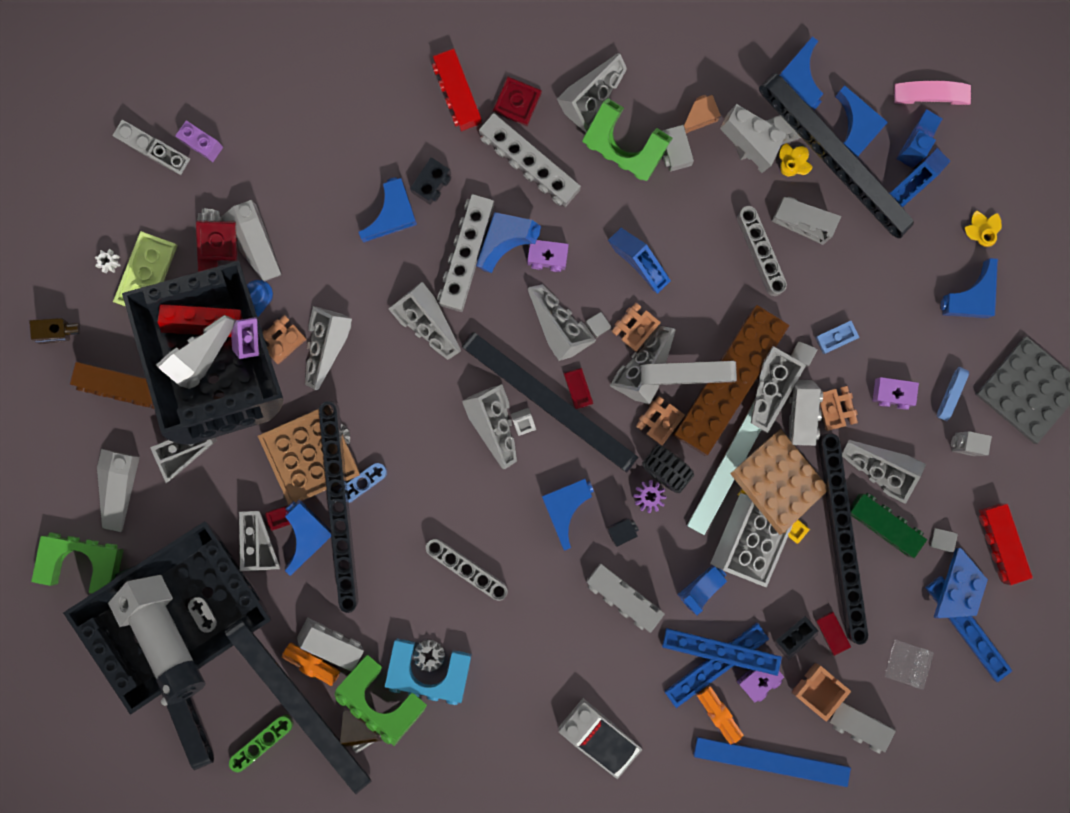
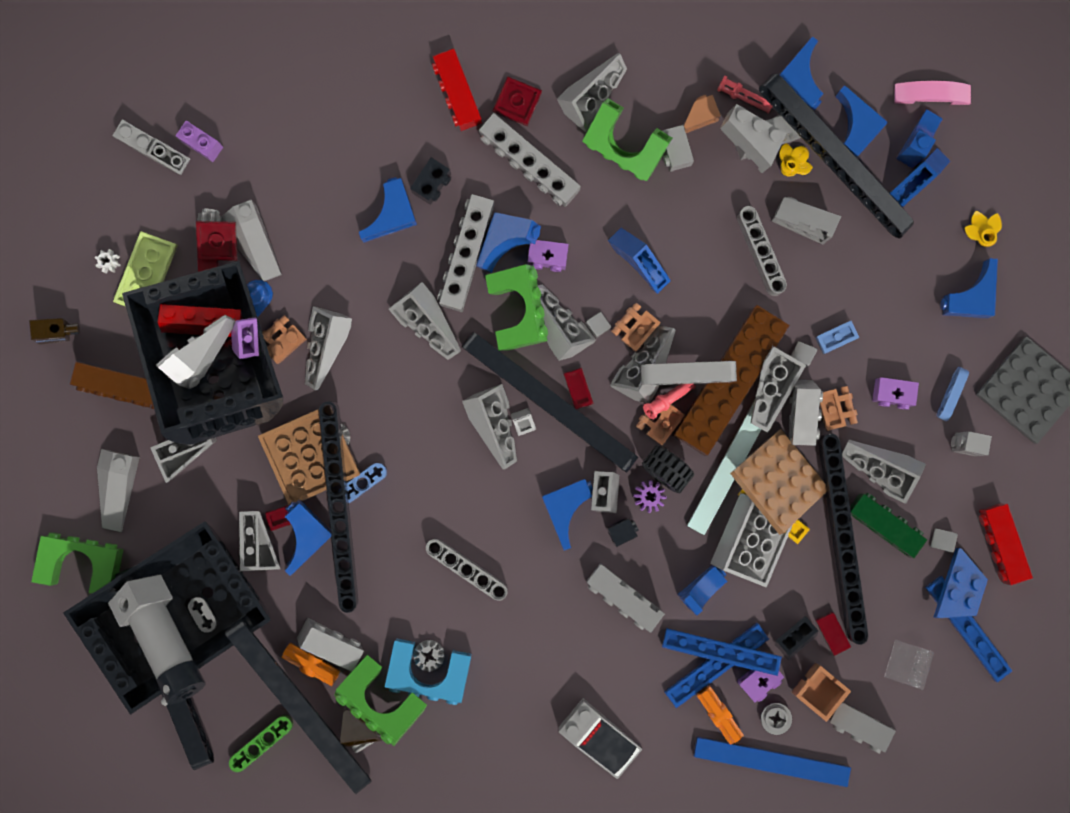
(532, 327): none -> bright green arch
(605, 492): none -> light grey brick
(663, 402): none -> coral pin
(734, 93): none -> coral pin
(780, 726): none -> light grey gear

